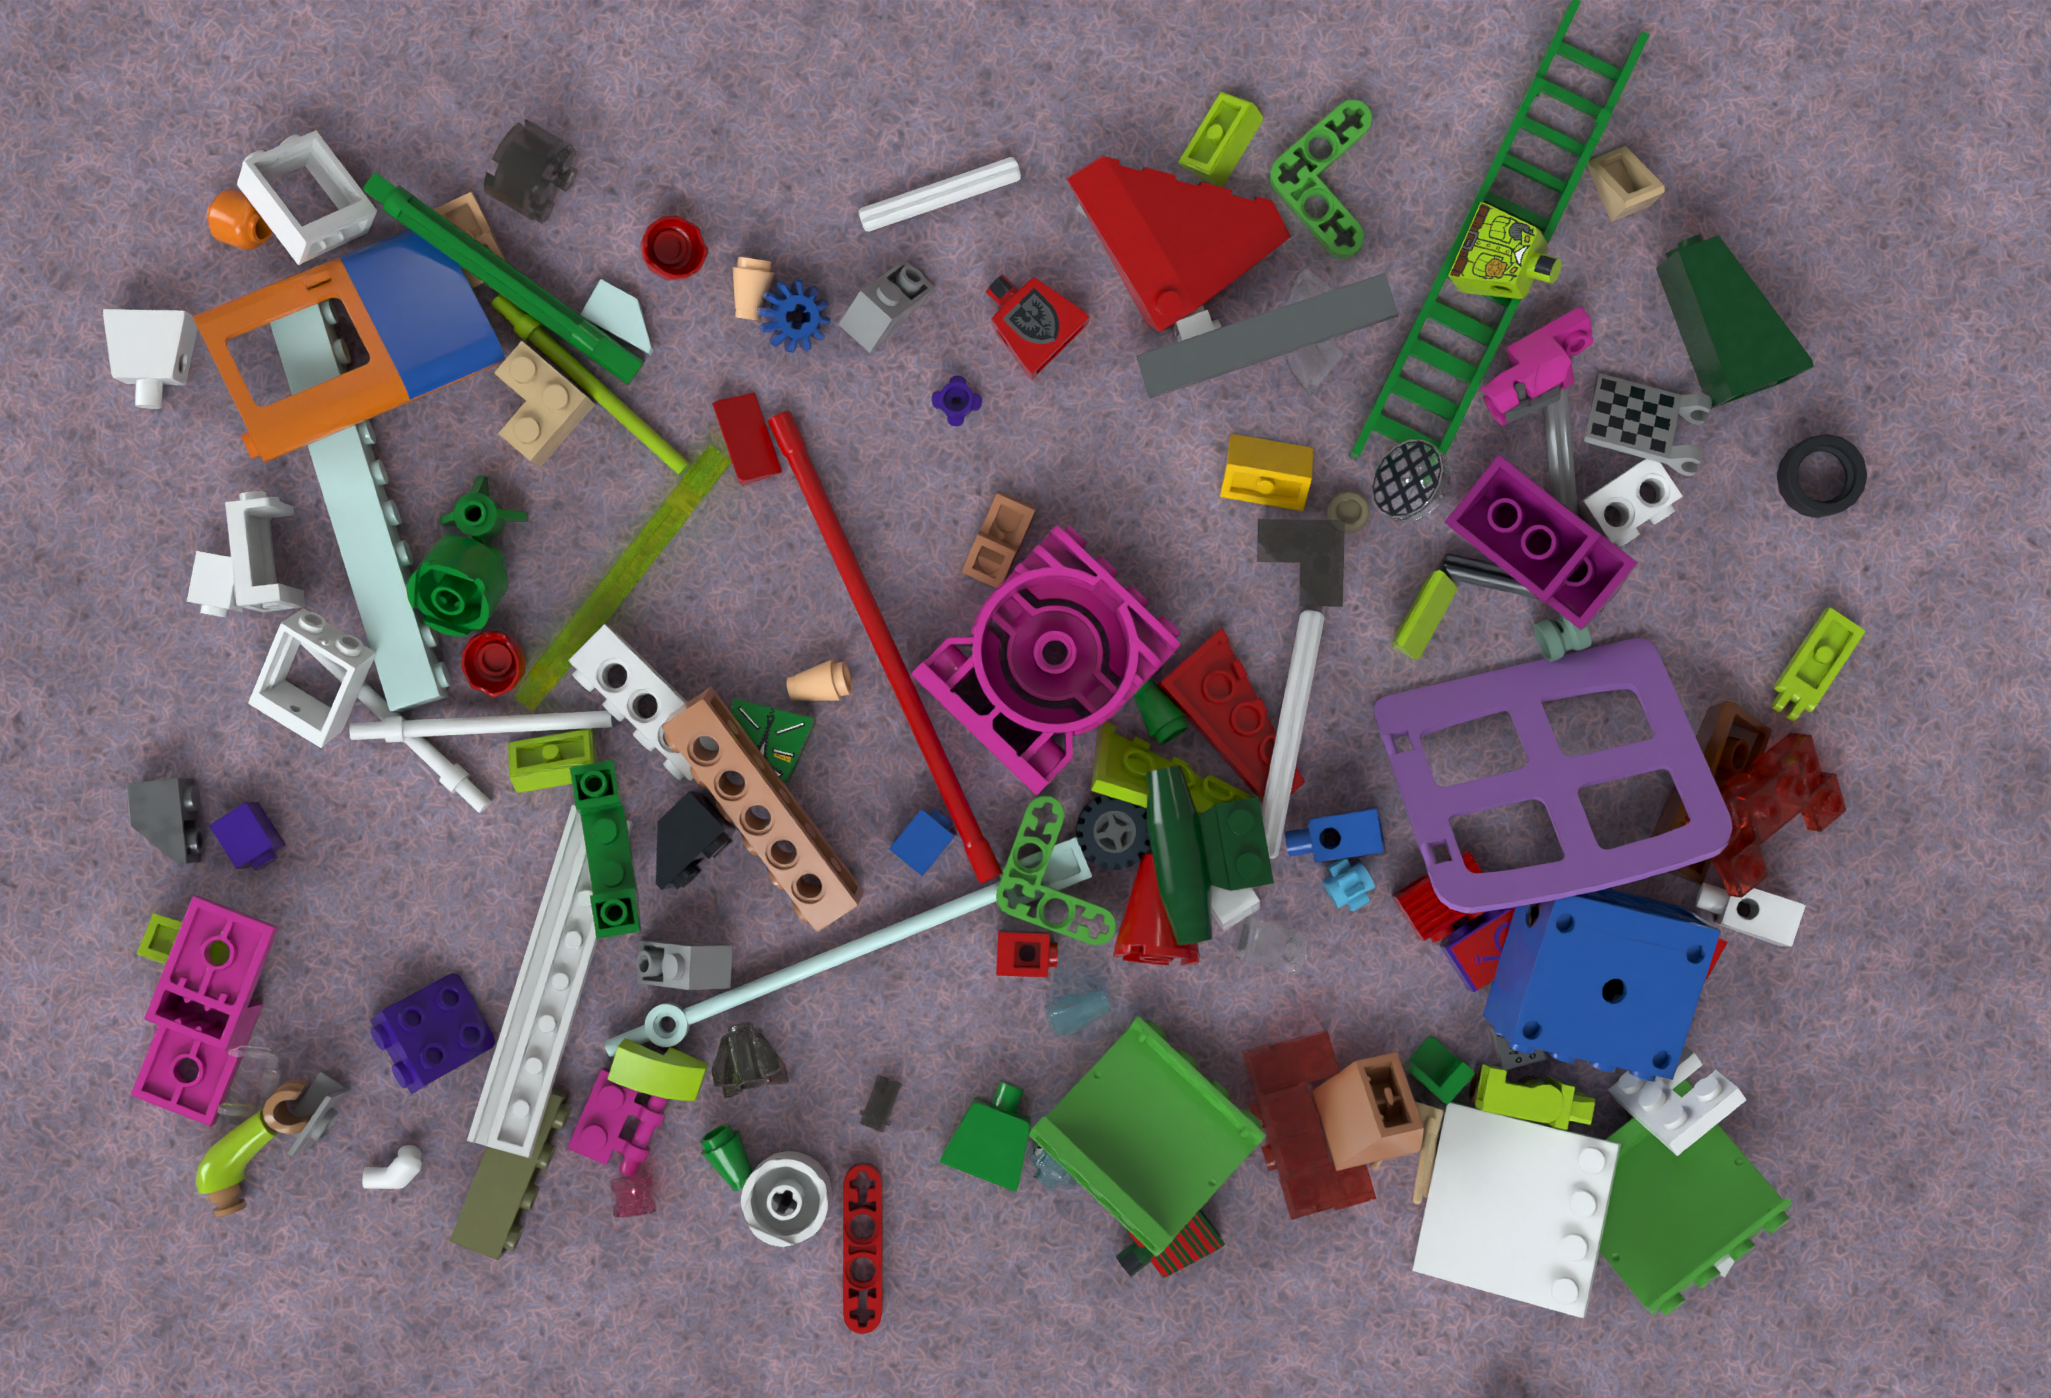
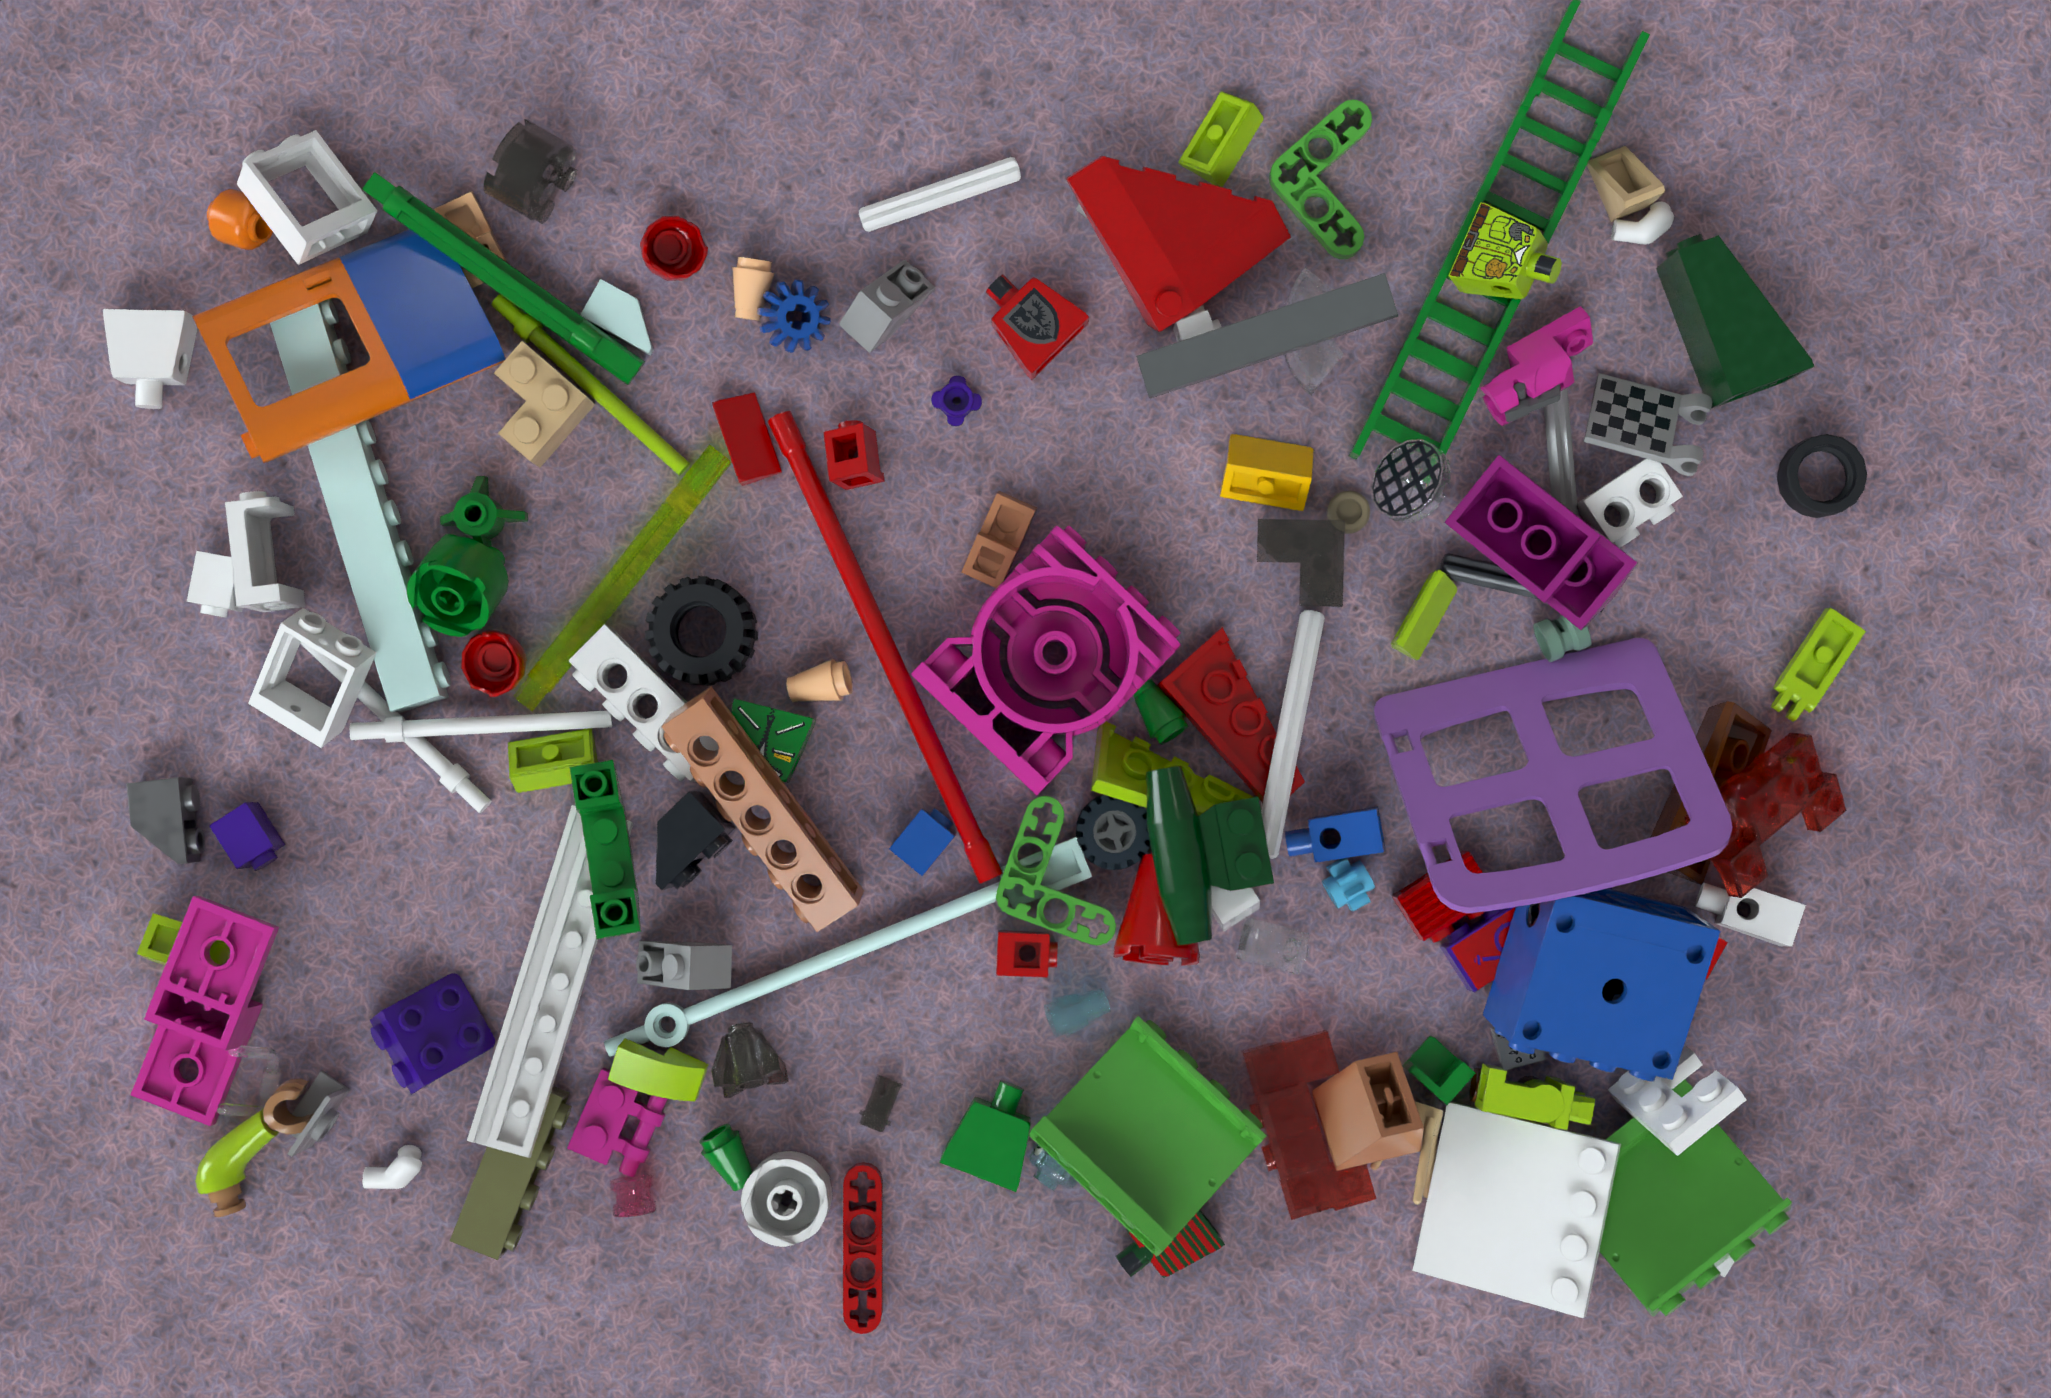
(665, 623): none -> black tyre
(840, 449): none -> red brick
(1648, 229): none -> white arm

